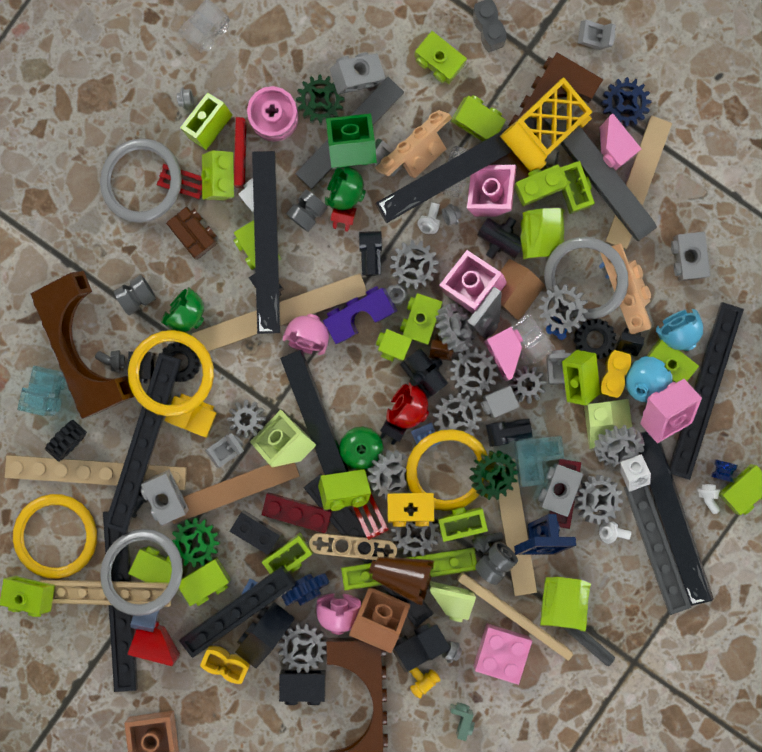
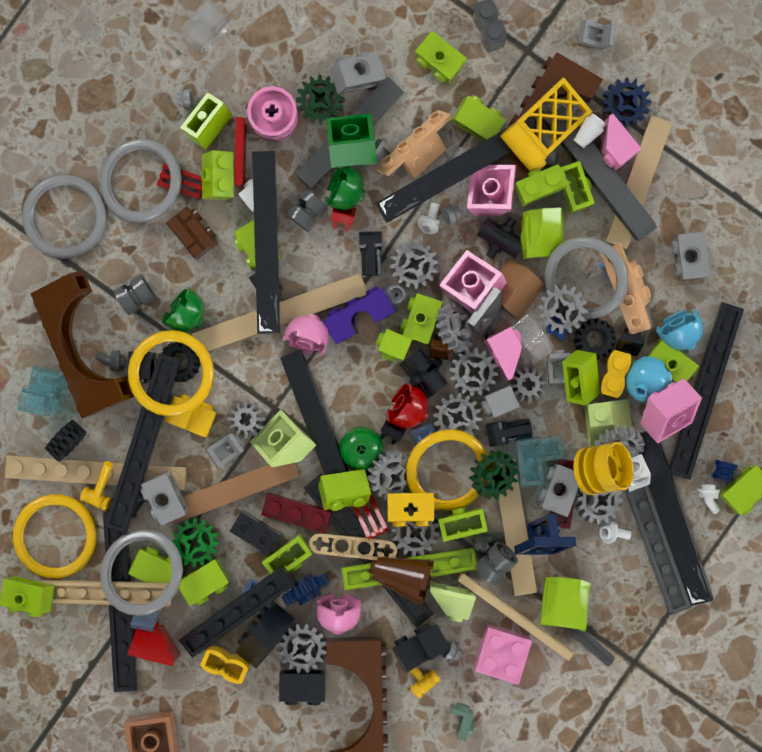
(68, 252): none -> light grey wedge
(95, 496): none -> yellow piece
(380, 620): nougat brick -> none
(590, 129): none -> white cone
(603, 468): none -> yellow wheel

